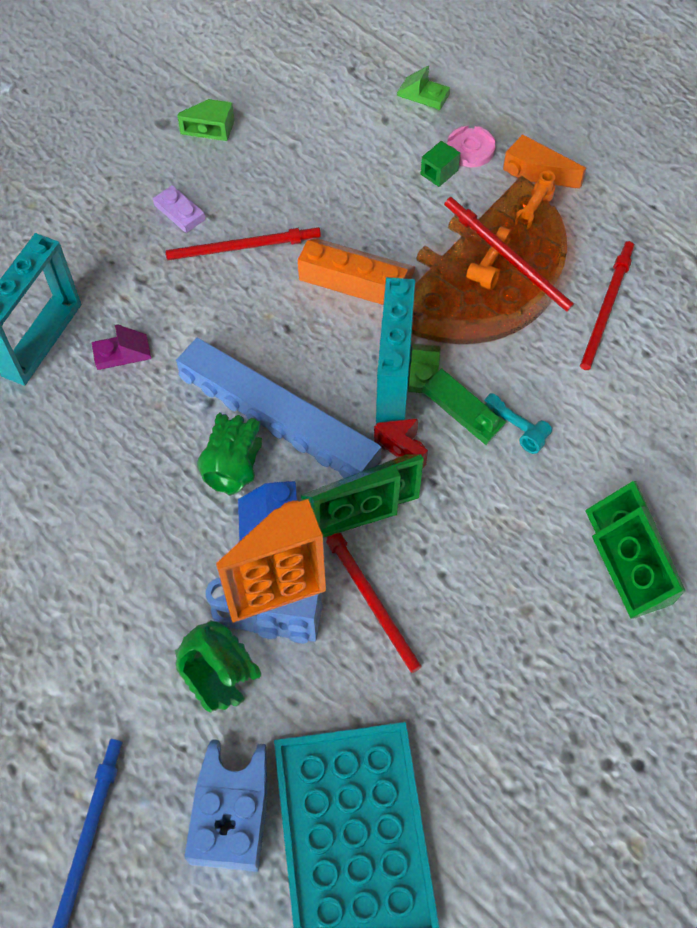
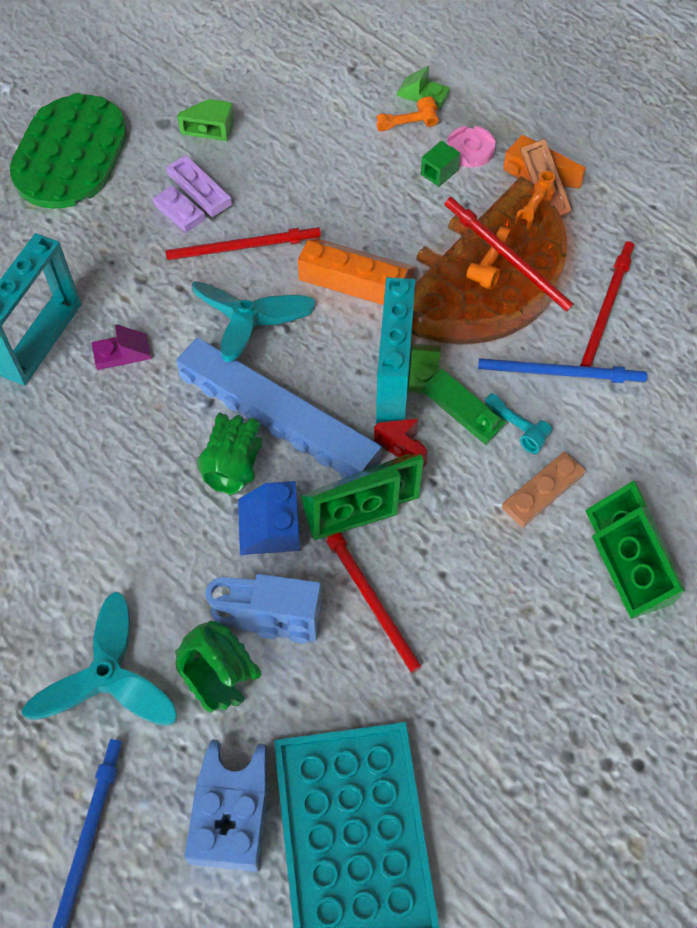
(68, 151): none -> green plate
(128, 688): none -> teal piece
(199, 186): none -> lavender plate
(247, 314): none -> teal piece
(274, 562): orange slope -> none
(426, 112): none -> orange brick
(539, 159): none -> nougat plate
(543, 489): none -> nougat plate
(616, 374): none -> blue bar

